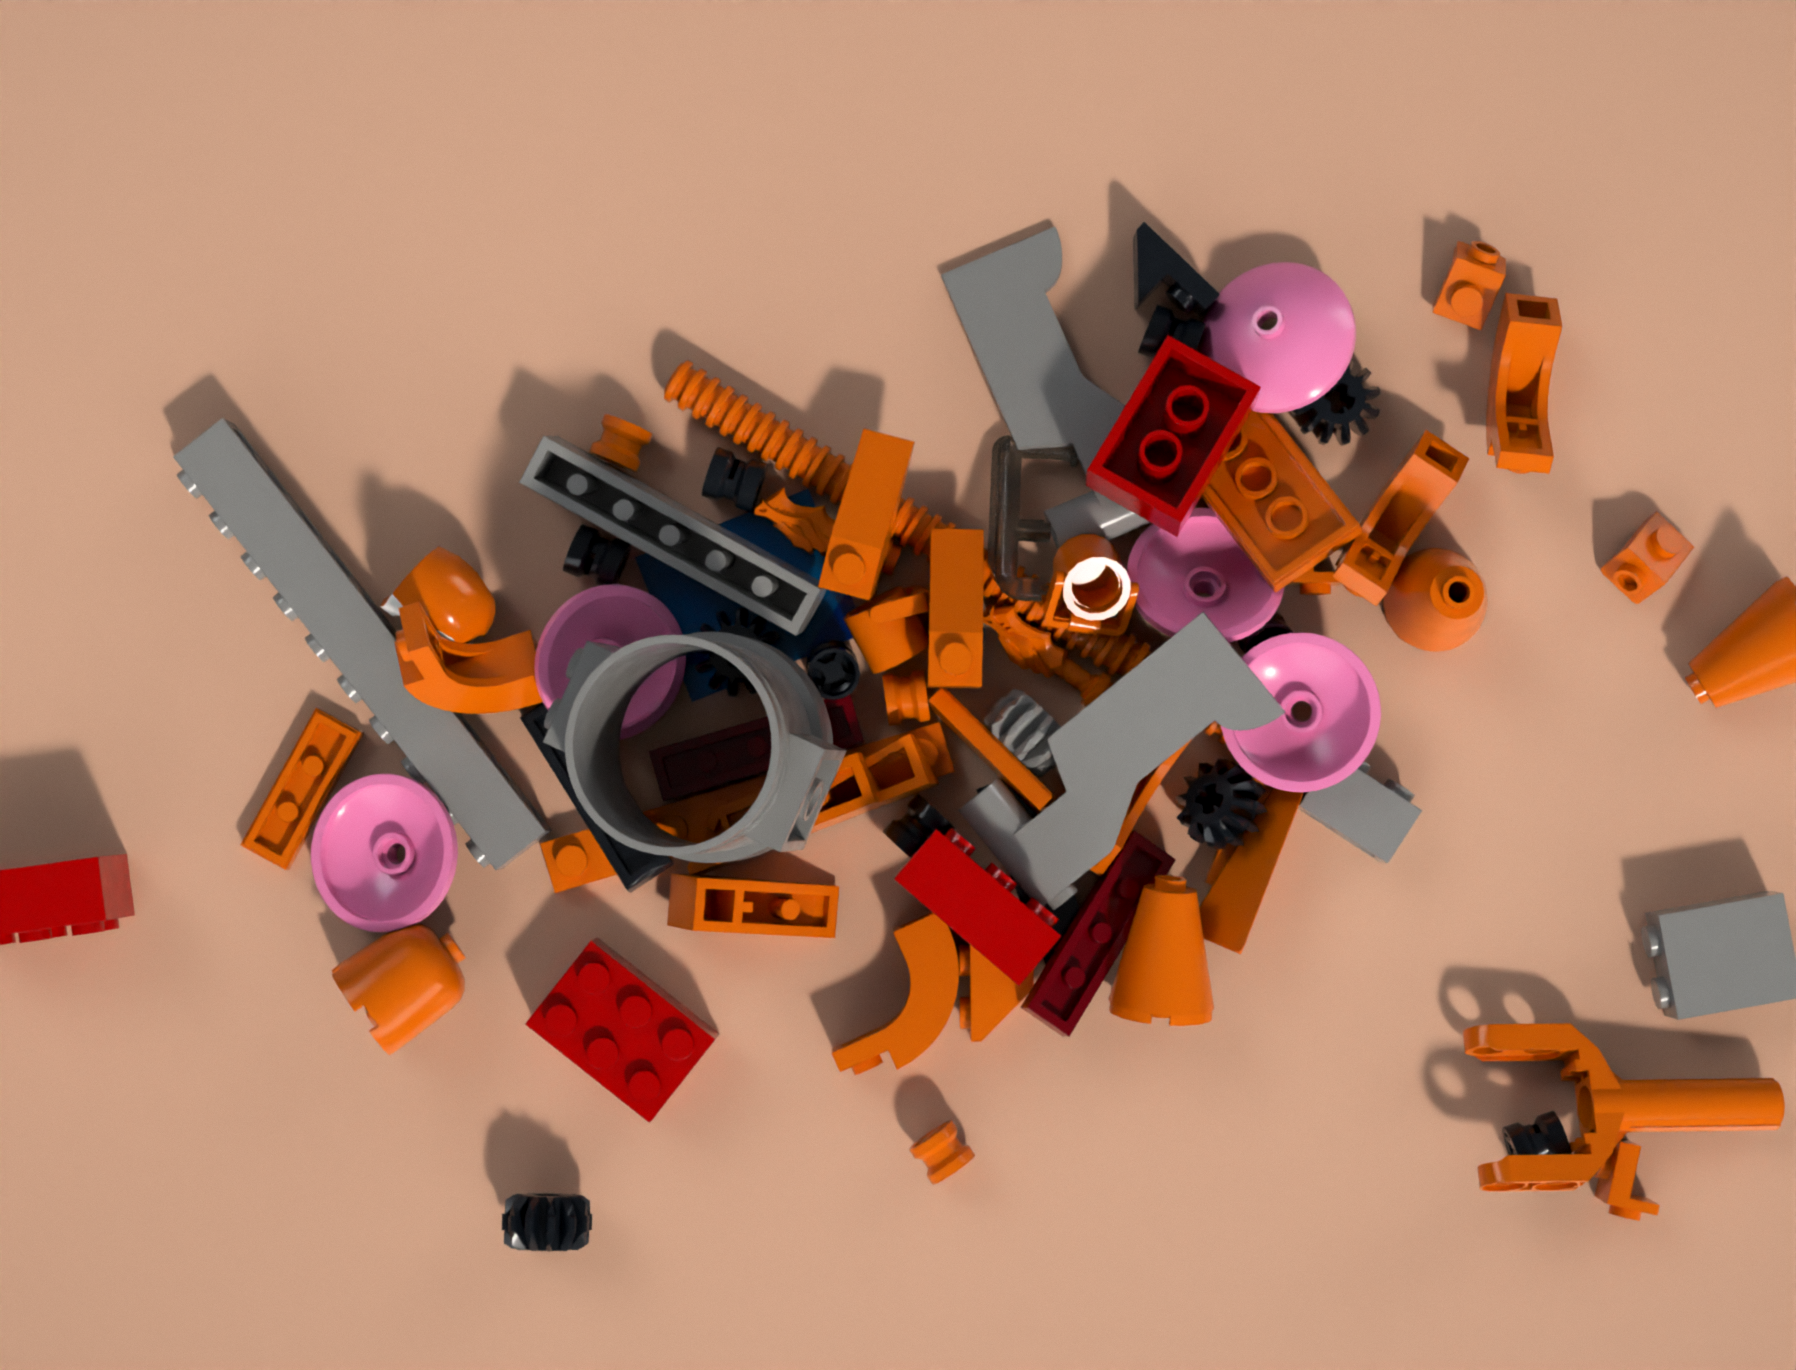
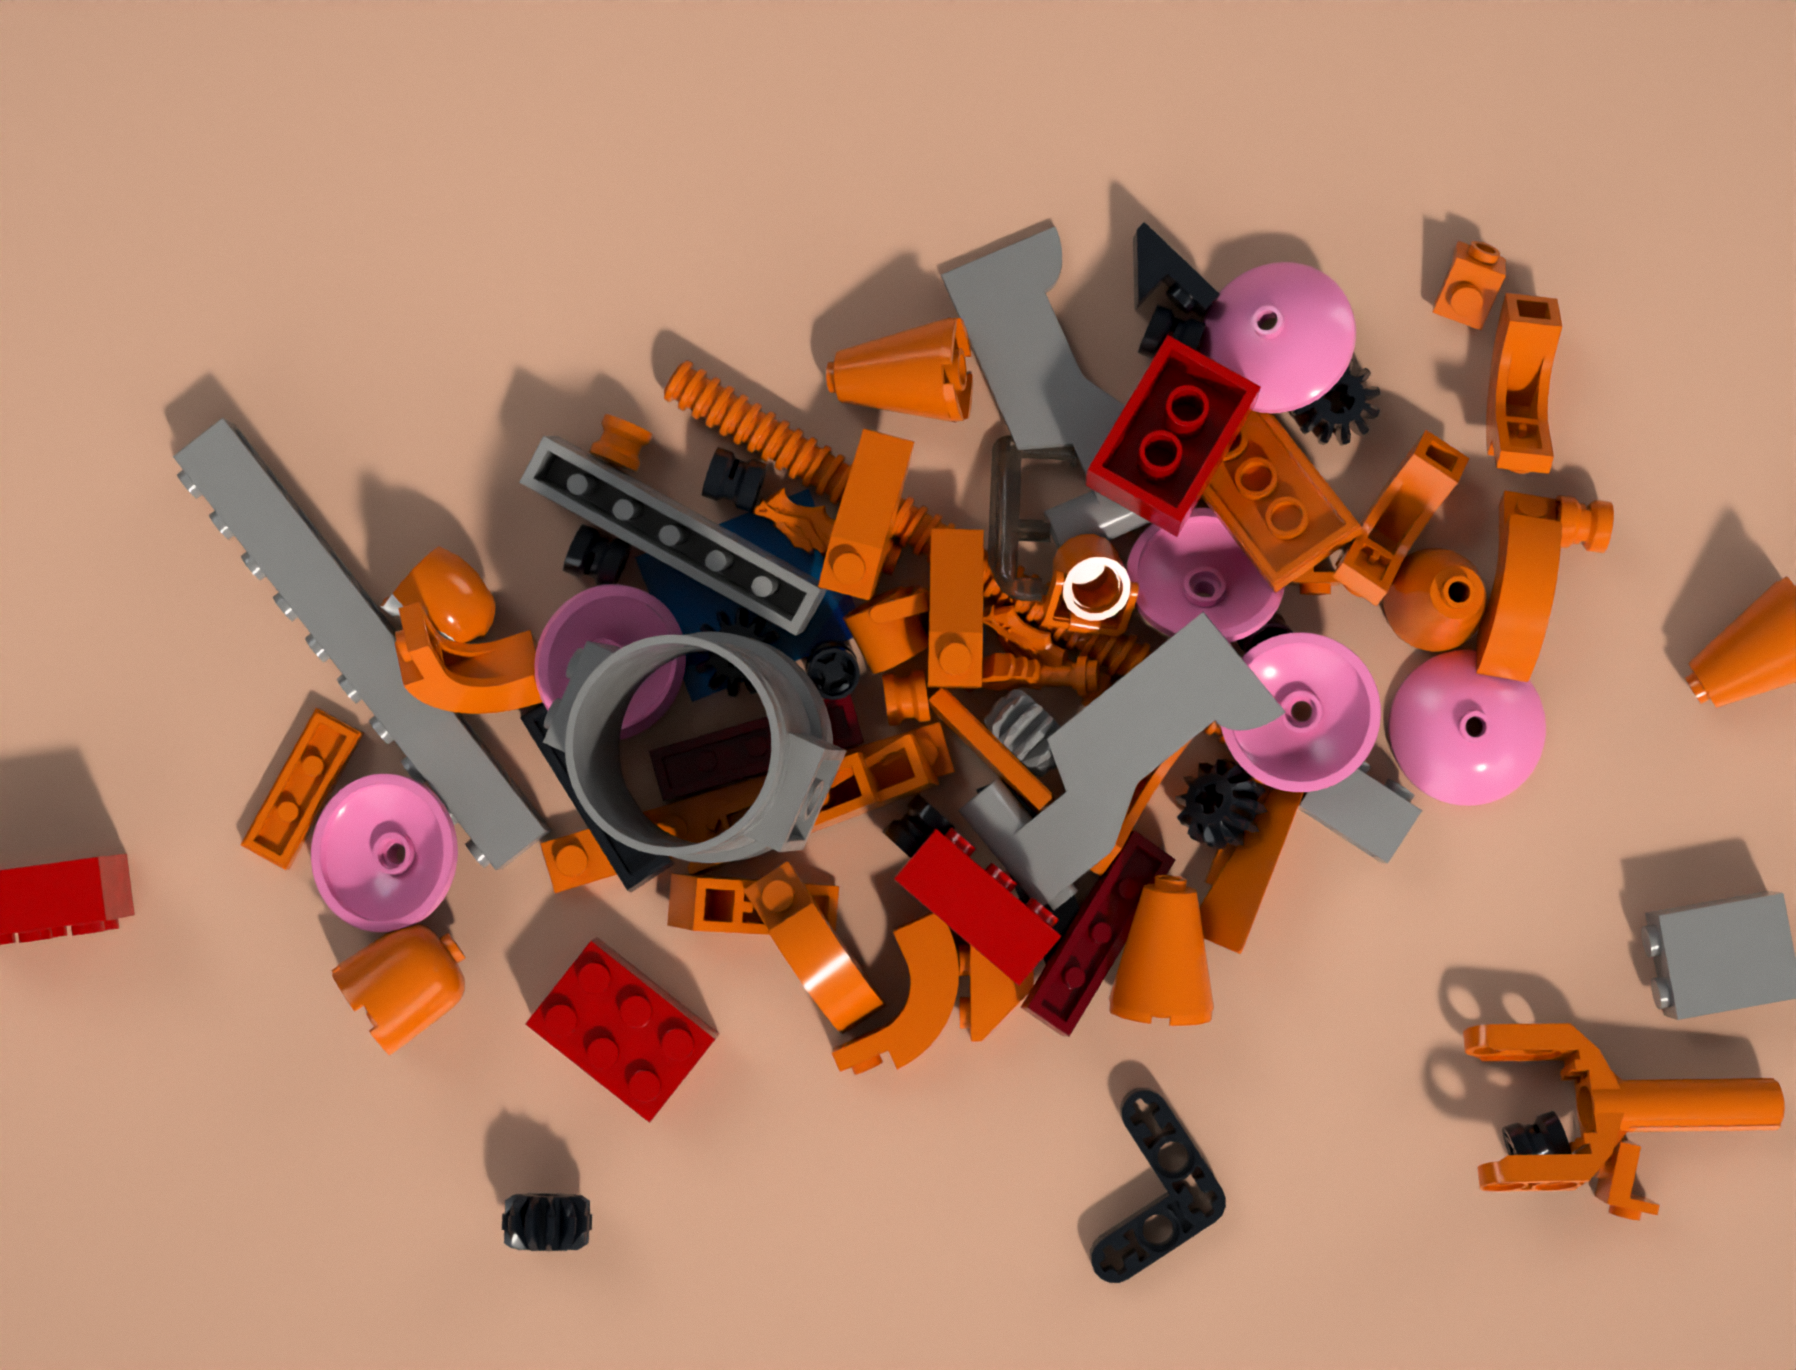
(814, 949): none -> orange arch
(908, 372): none -> orange cone
(942, 1152): orange wheel -> none
(1009, 673): none -> orange piece
(1171, 1204): none -> black beam
(1432, 739): none -> bright pink dish
(1522, 587): none -> orange arch
(1585, 524): none -> orange wheel
(1647, 559): orange bracket -> none

